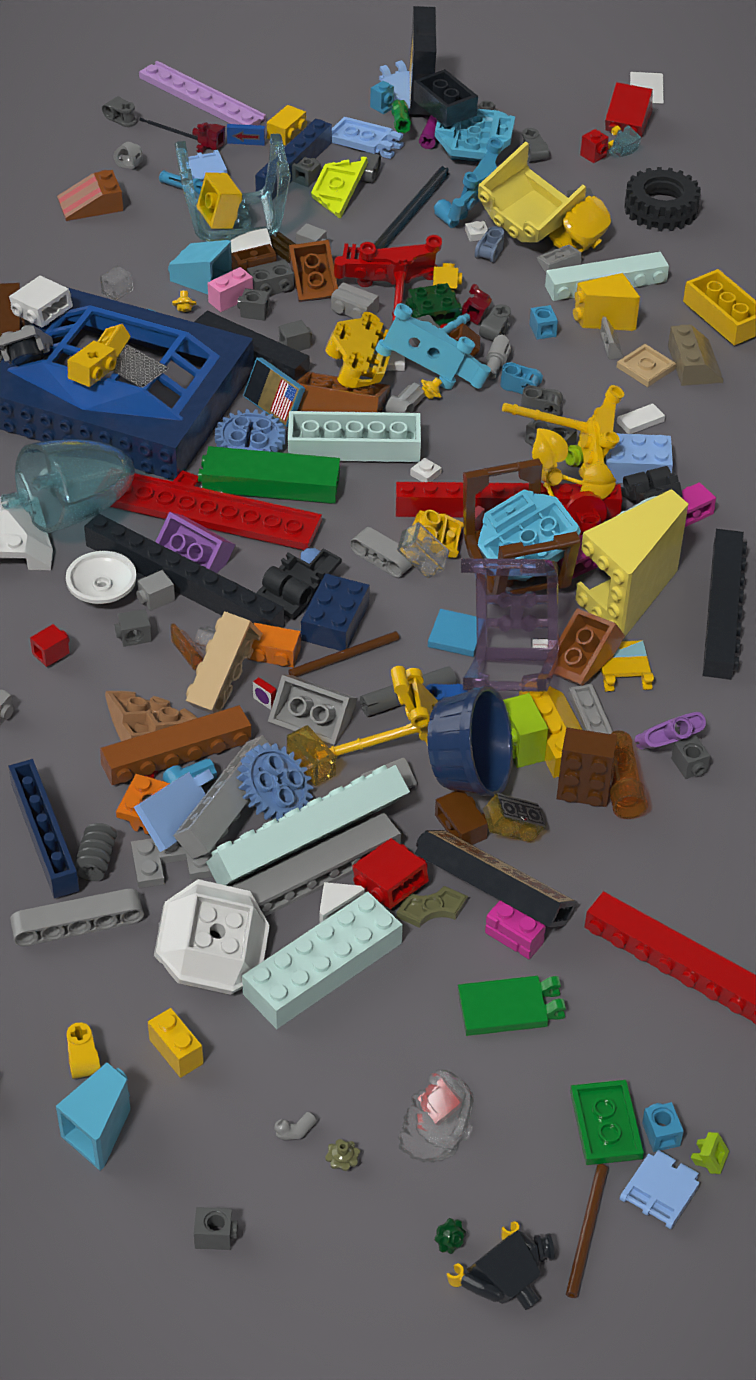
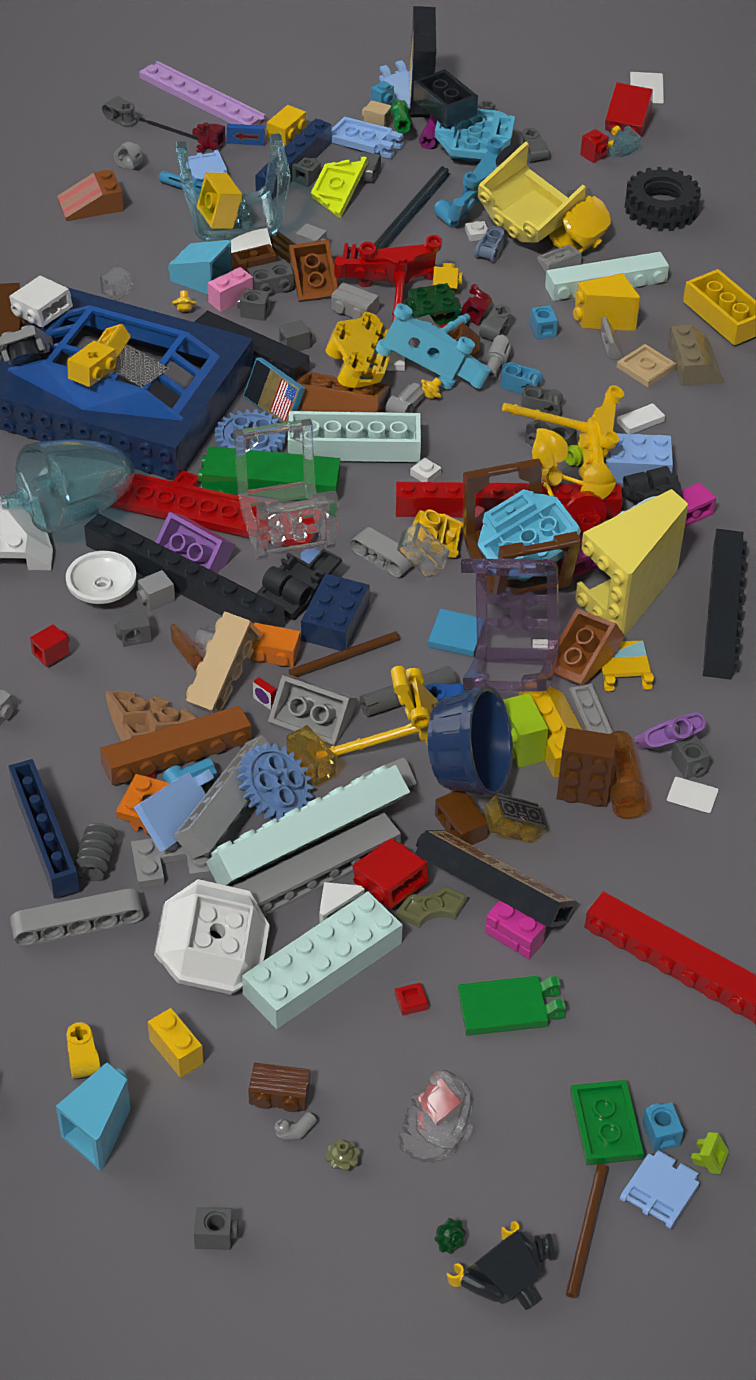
(279, 1087): none -> reddish brown brick
(286, 518): none -> clear windscreen
(377, 113): none -> tan brick
(411, 999): none -> red tile
(692, 794): none -> white sticker

